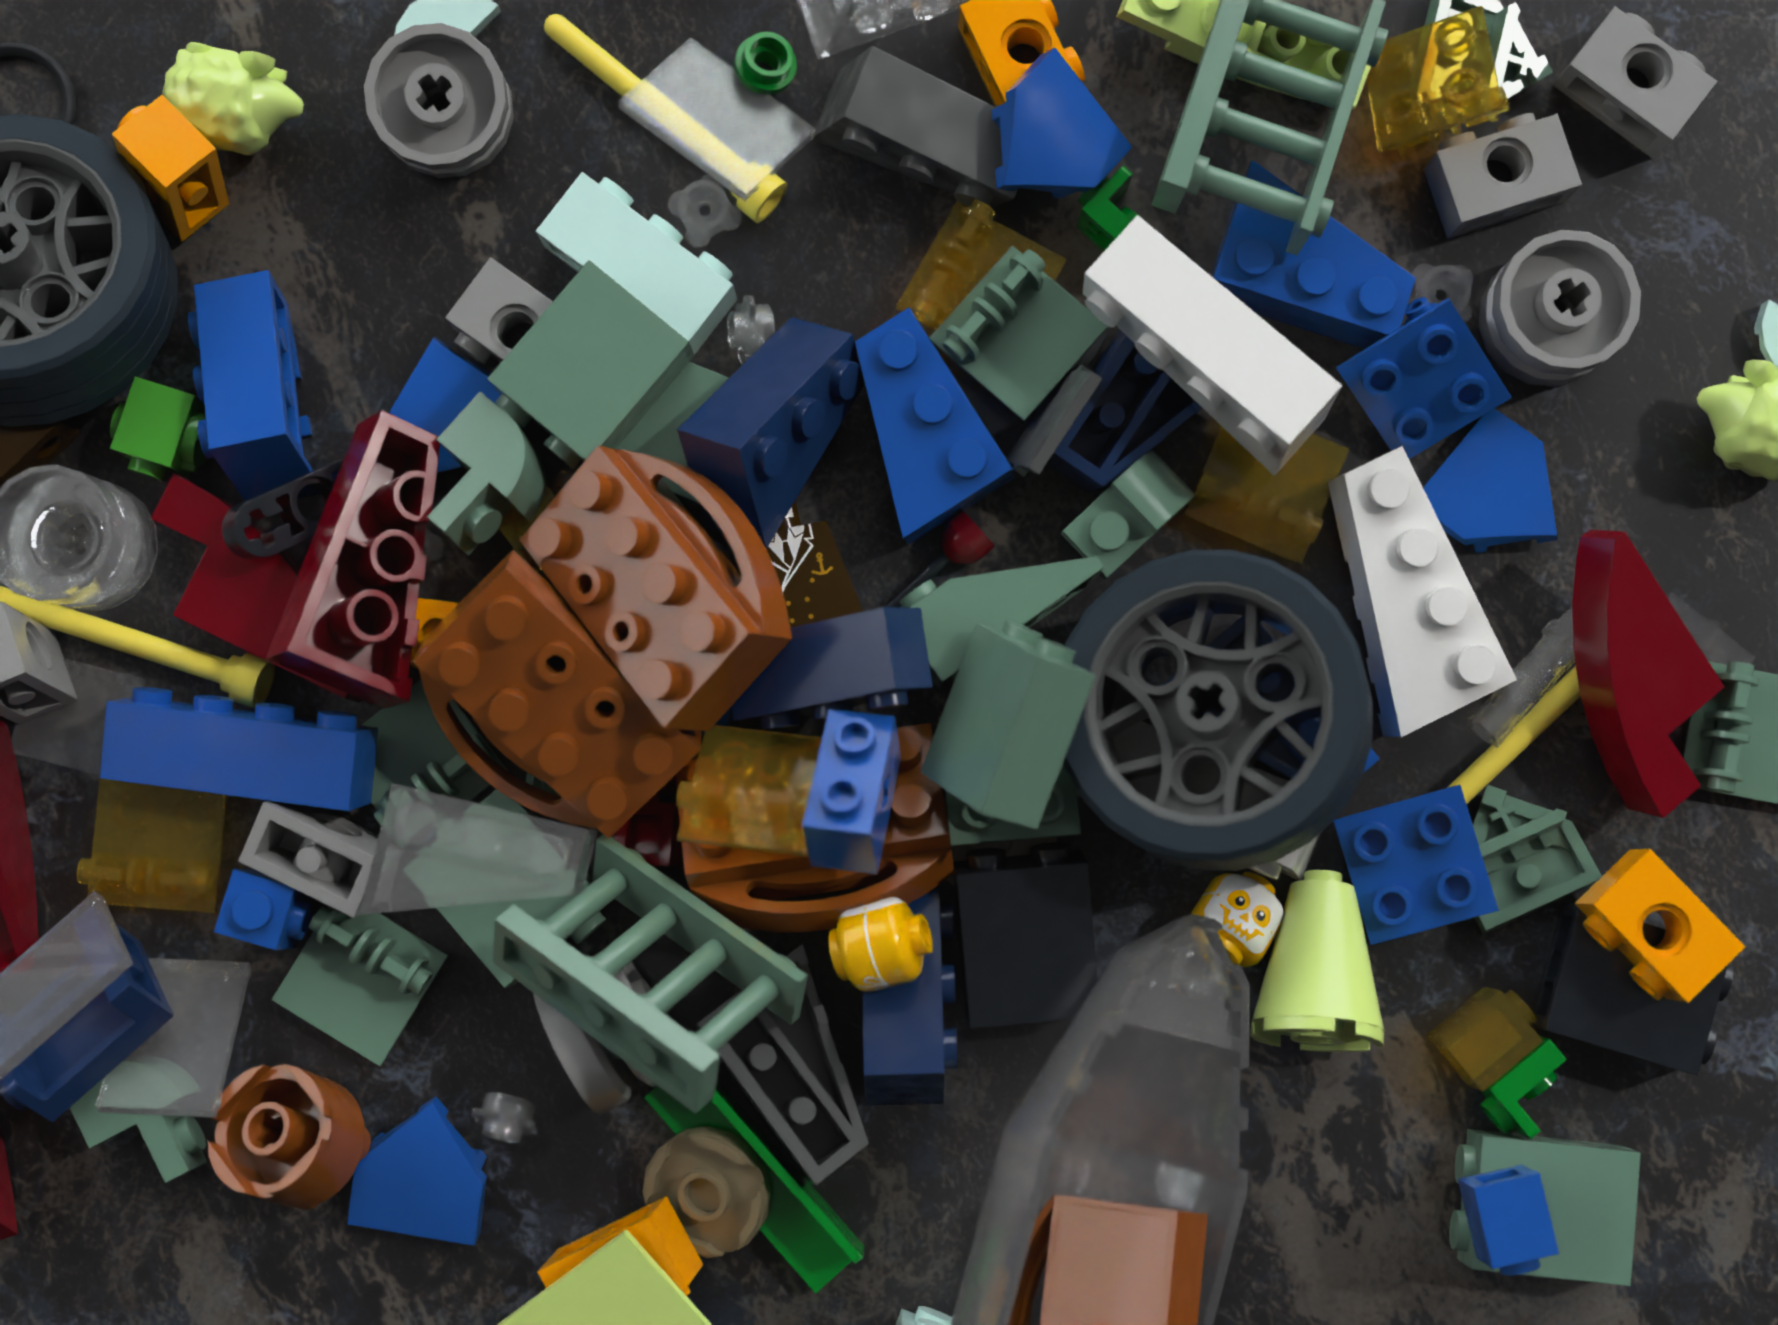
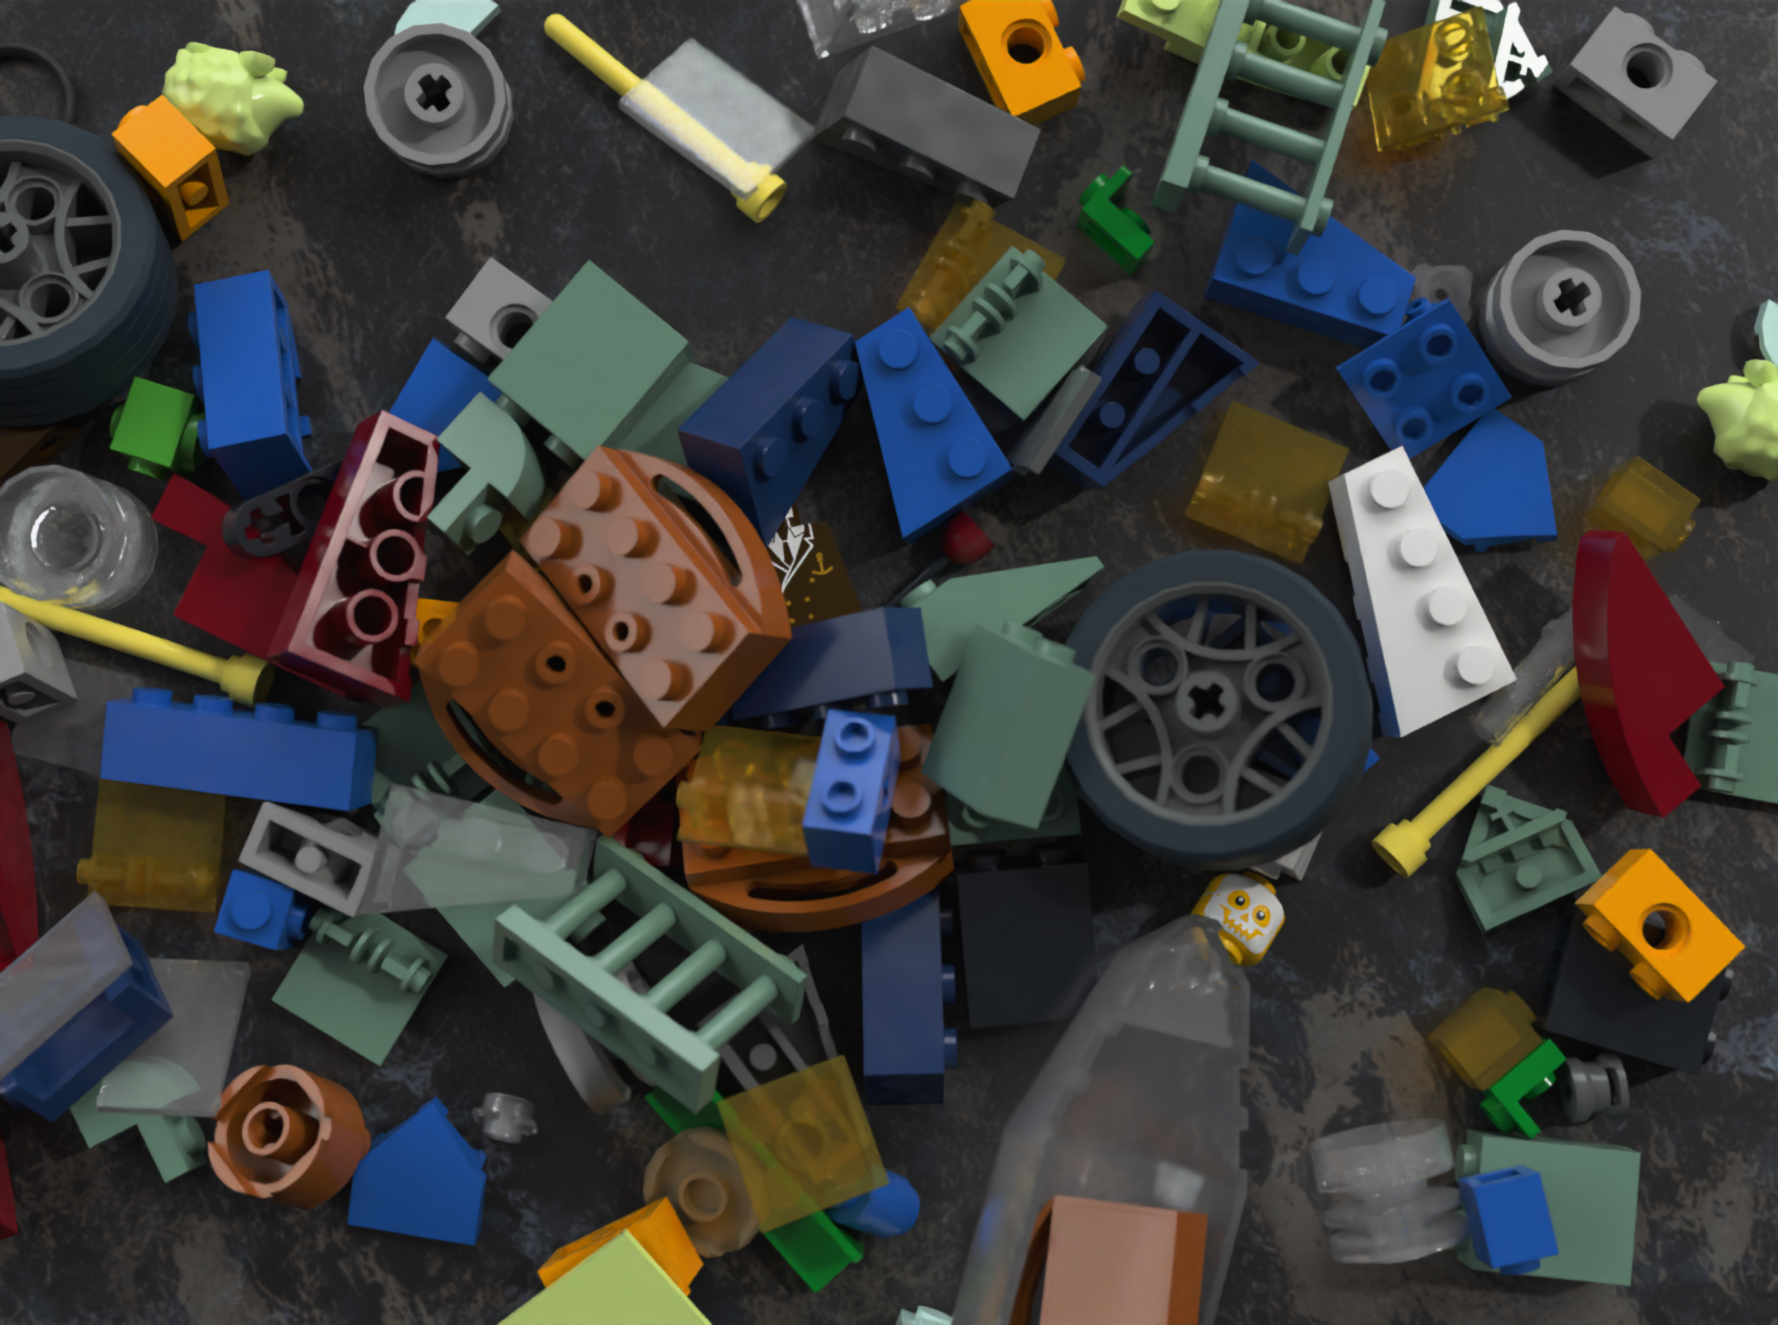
(639, 255): light aqua brick -> none
(690, 200): clear plate -> none
(749, 327): clear plate -> none
(770, 49): green plate -> none
(802, 1143): none -> clear yellow plate
(880, 944): yellow head -> none
(882, 1211): none -> blue brick
(1055, 132): blue slope -> none
(1129, 512): sand green brick -> none
(1210, 344): white wedge -> none
(1320, 972): yellowish green cone -> none
(1390, 1205): none -> clear wheel
(1415, 865): blue hinge -> none
(1473, 199): light grey brick -> none
(1593, 1087): none -> dark grey wheel
(1646, 507): none -> clear yellow brick

